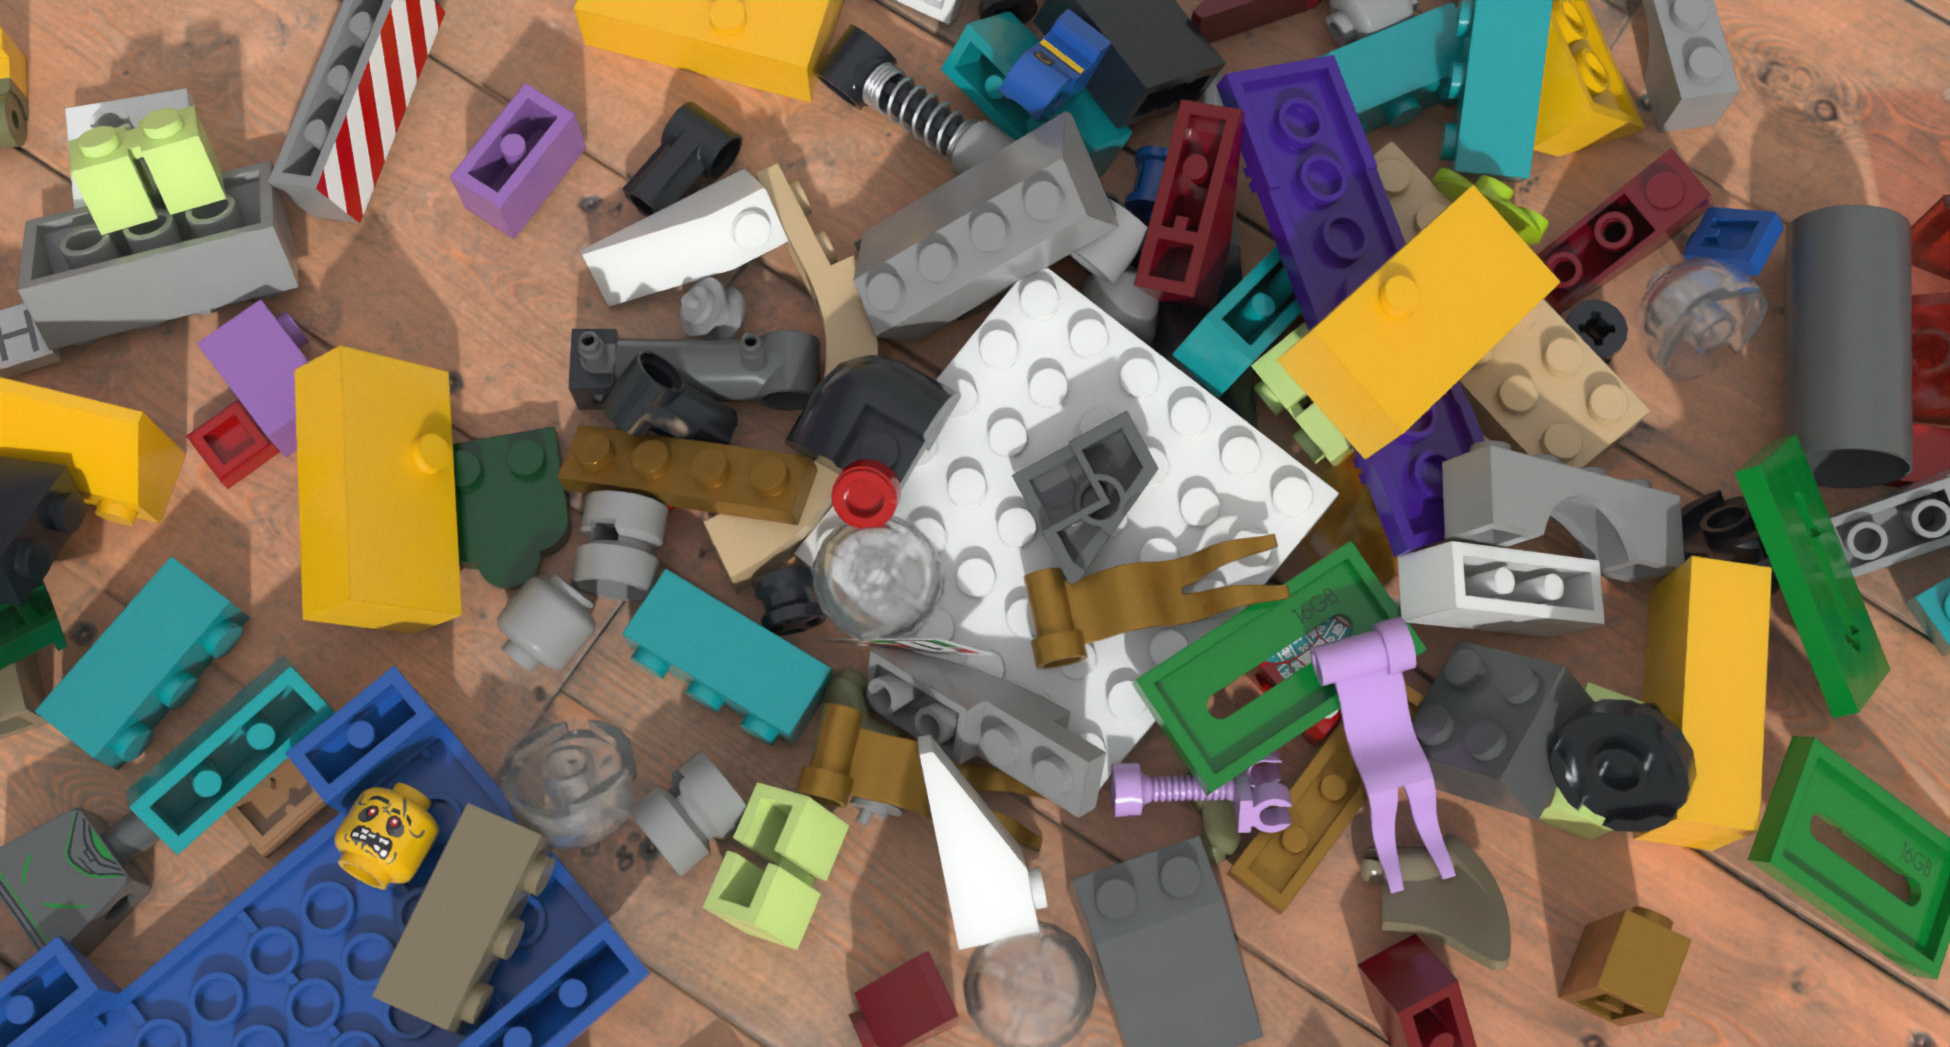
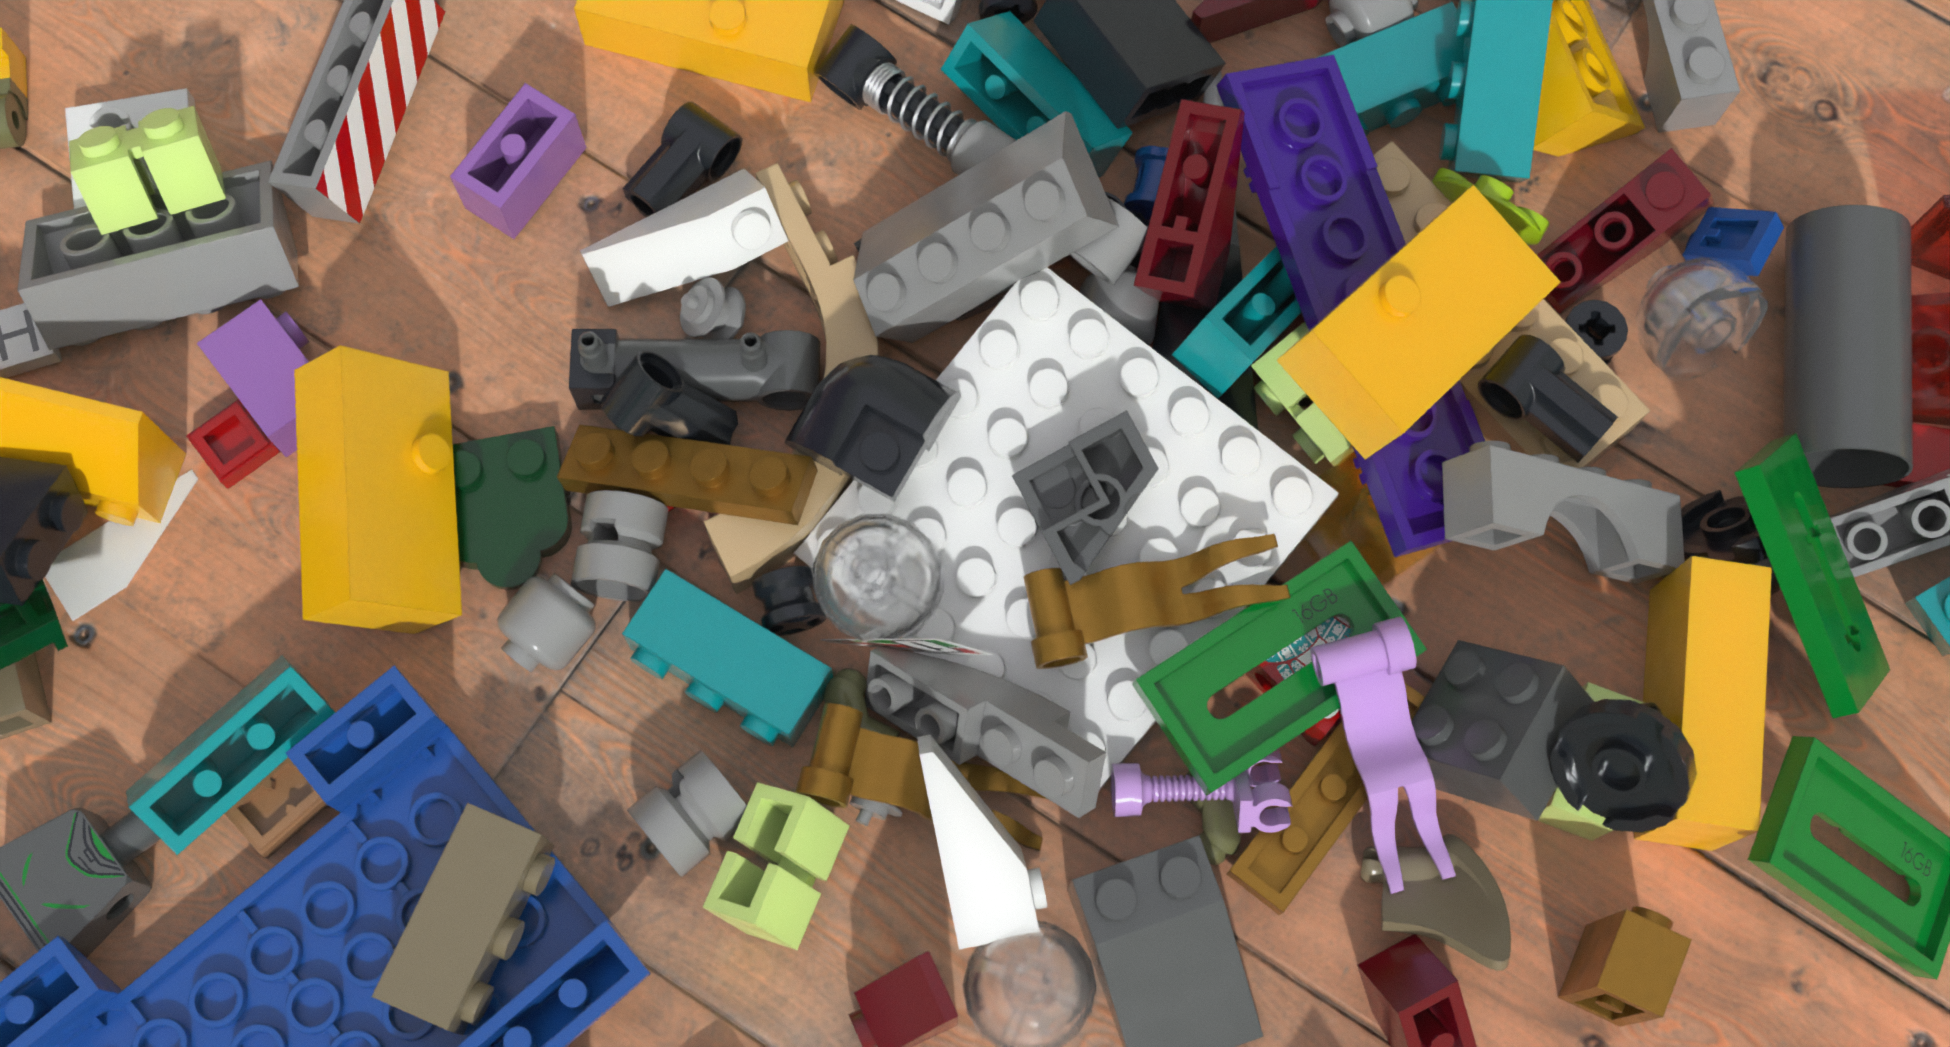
(109, 556): none -> white sticker
(143, 665): teal brick -> none
(386, 835): yellow head -> none
(572, 783): clear cylinder -> none
(866, 493): red tile -> none
(1055, 67): blue leg -> none
(1500, 590): white brick -> none
(1532, 386): none -> black piece

